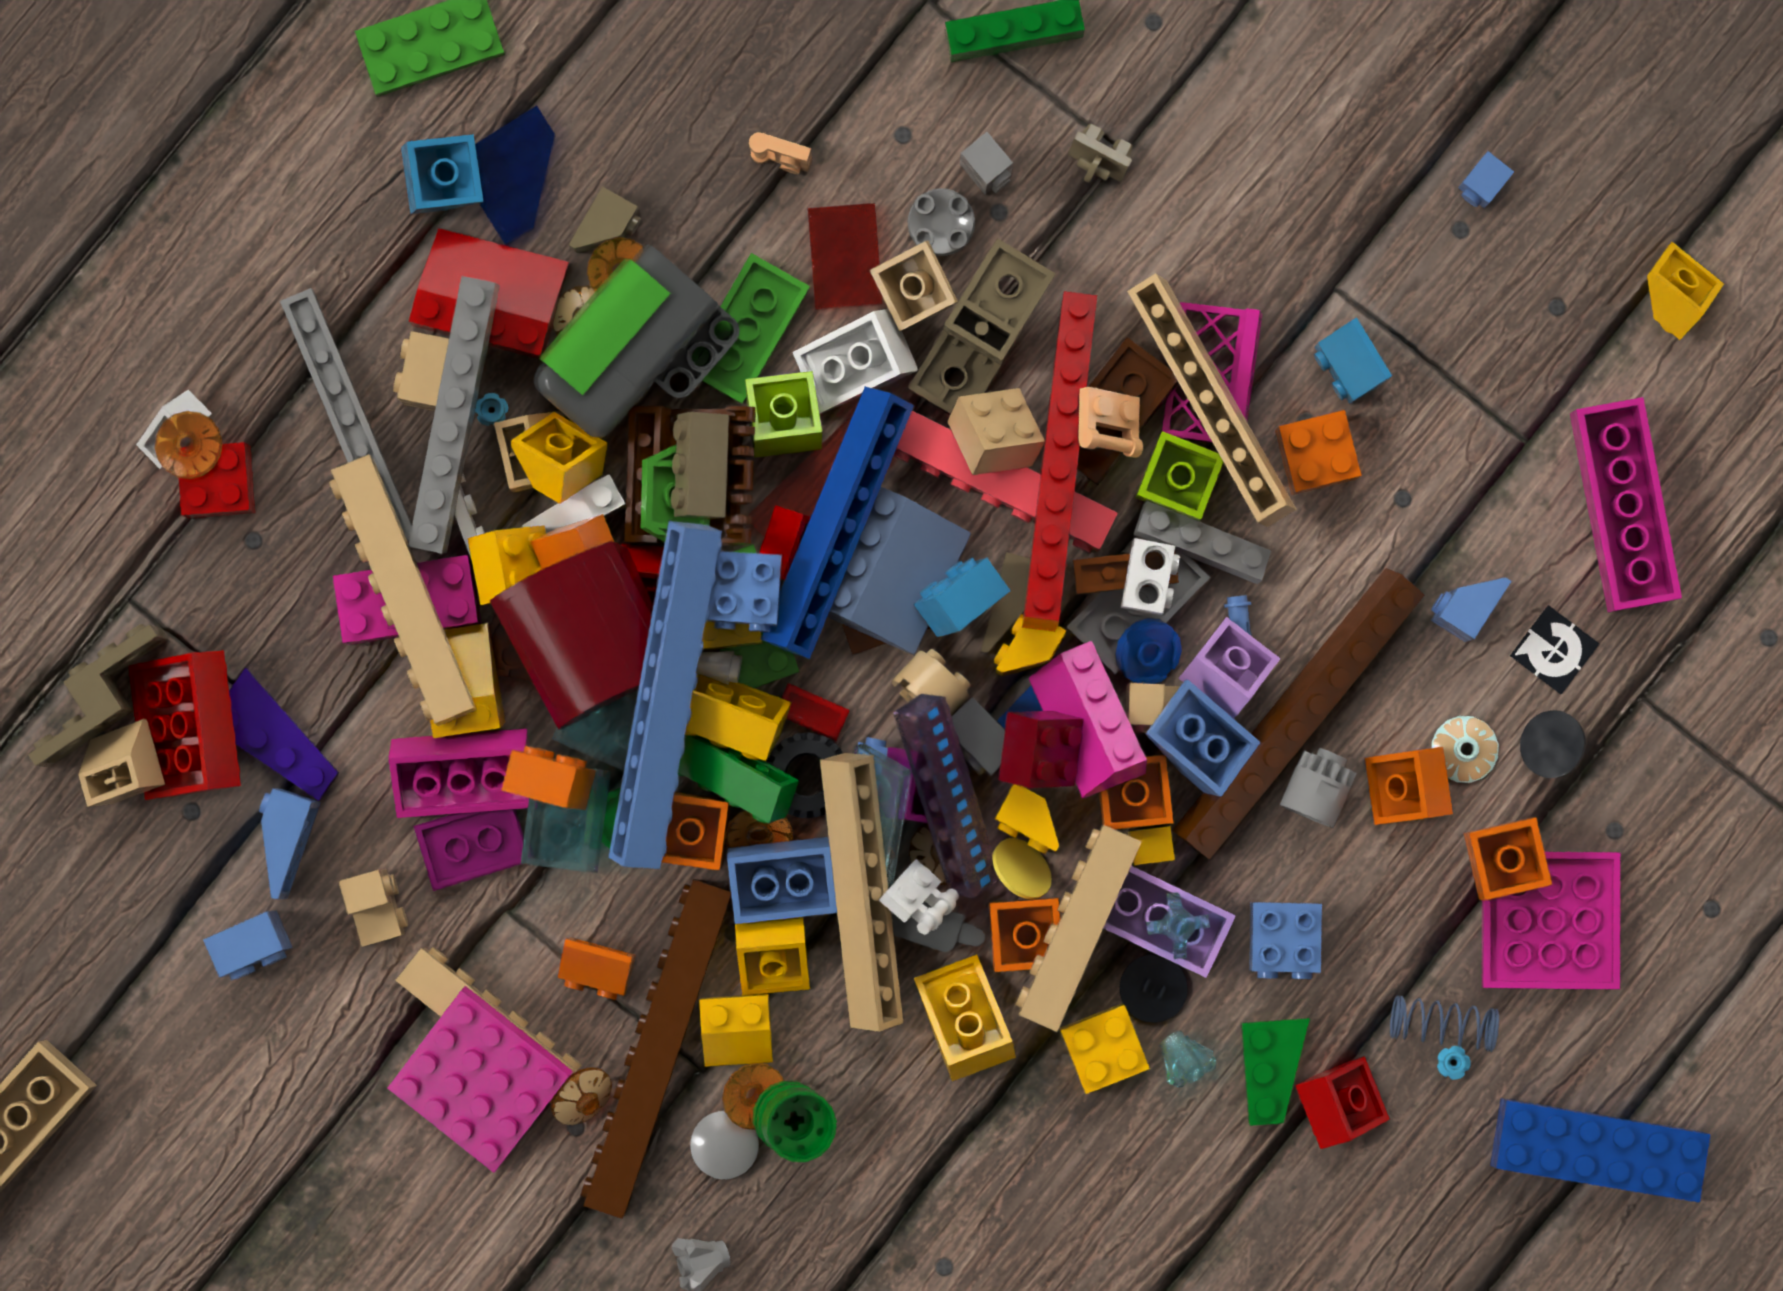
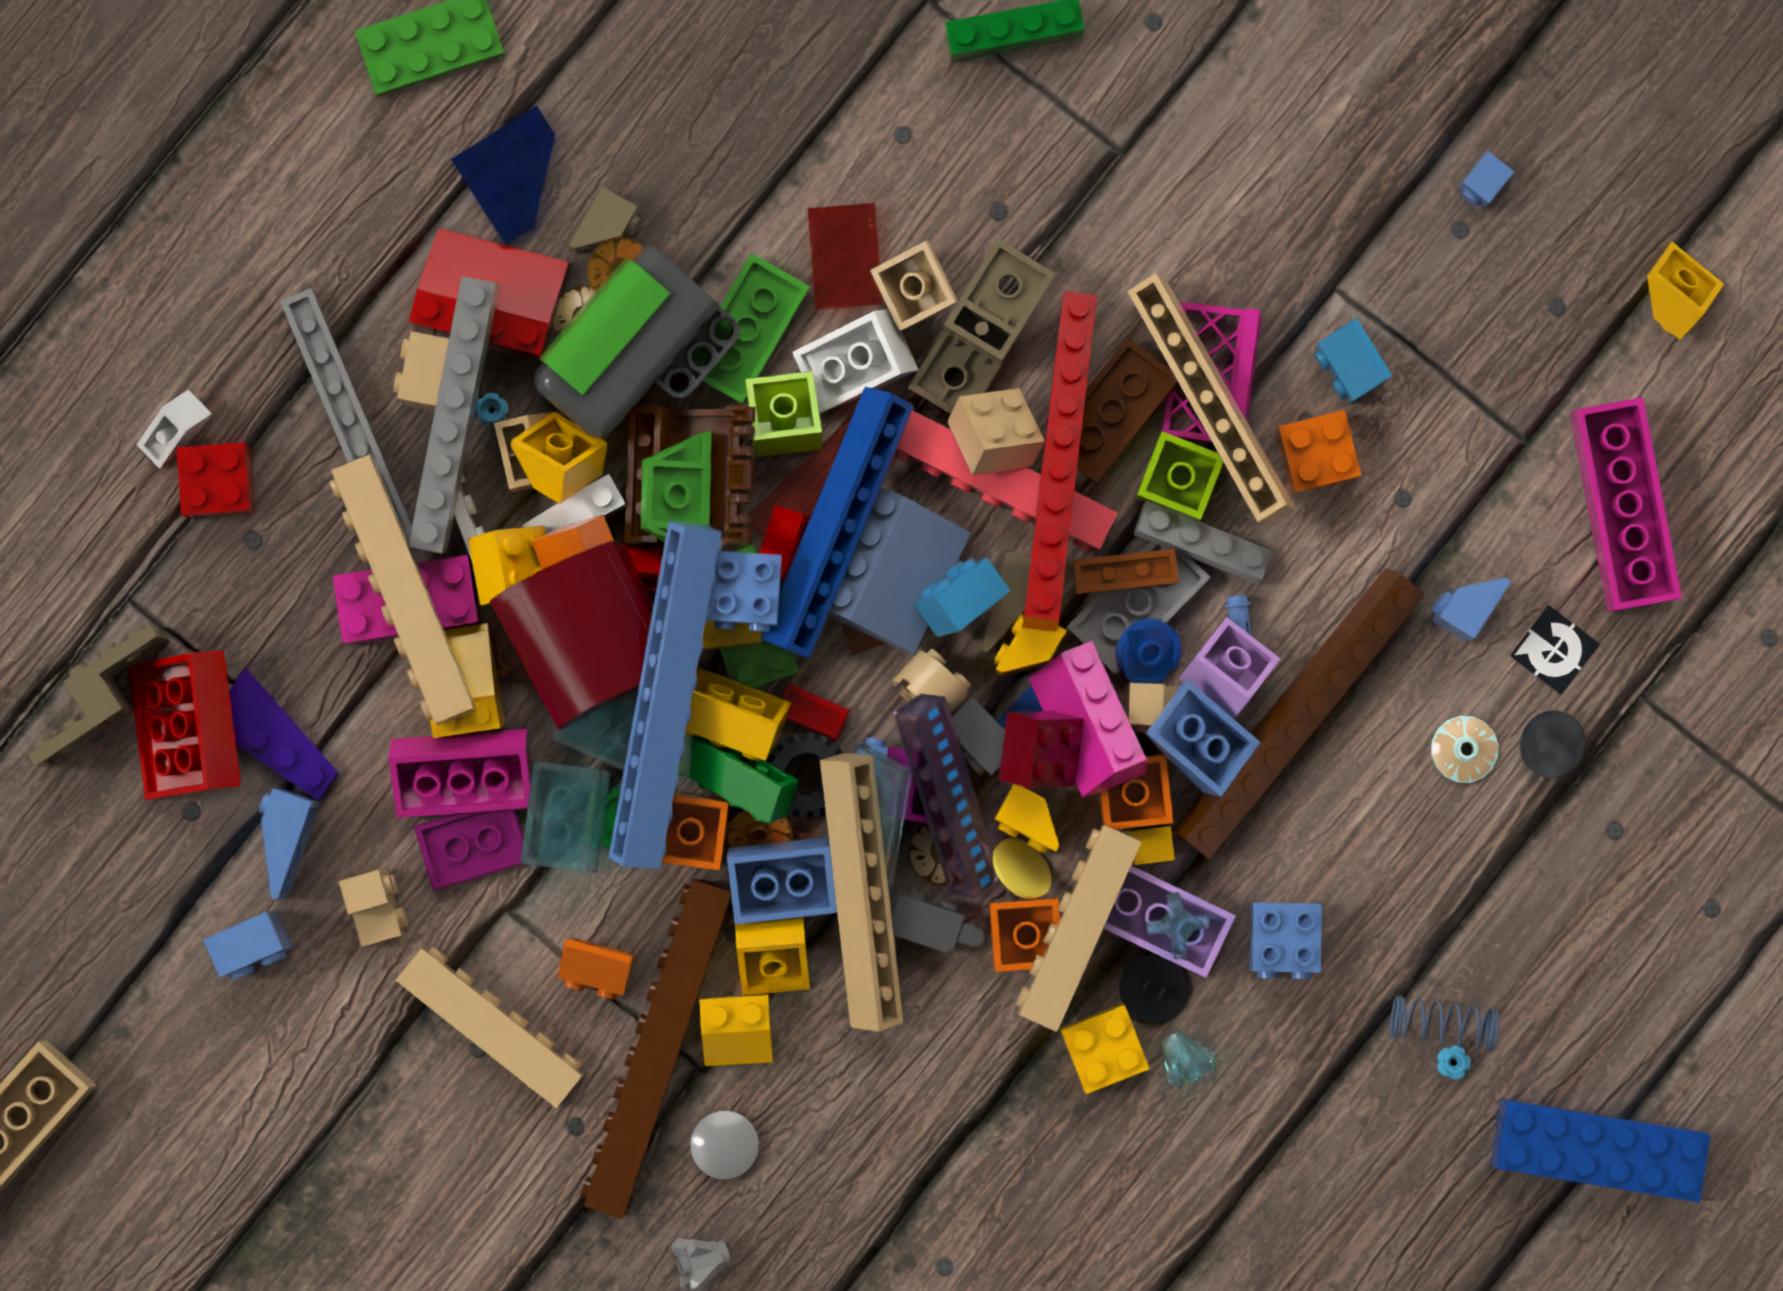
(120, 765): tan slope -> none
(203, 448): clear orange dish -> none
(441, 173): dark azure slope -> none
(479, 1079): dark pink plate -> none
(549, 780): orange brick -> none
(581, 1096): dish -> none
(700, 465): dark tan brick -> none
(720, 666): white cone -> none
(735, 1104): clear orange dish -> none
(789, 154): light nougat plate -> none
(809, 1130): green wheel -> none
(910, 891): white plate -> none
(943, 220): light grey dish -> none
(965, 1018): yellow slope -> none
(987, 164): light grey brick -> none
(1099, 158): dark tan hips -> none
(1109, 411): light nougat plate -> none
(1140, 575): white brick -> none
(1270, 1066): green wing -> none
(1319, 787): light grey gear -> none
(1342, 1103): red slope -> none
(1408, 785): orange slope -> none
(1507, 859): orange brick -> none
(1557, 932): dark pink plate -> none

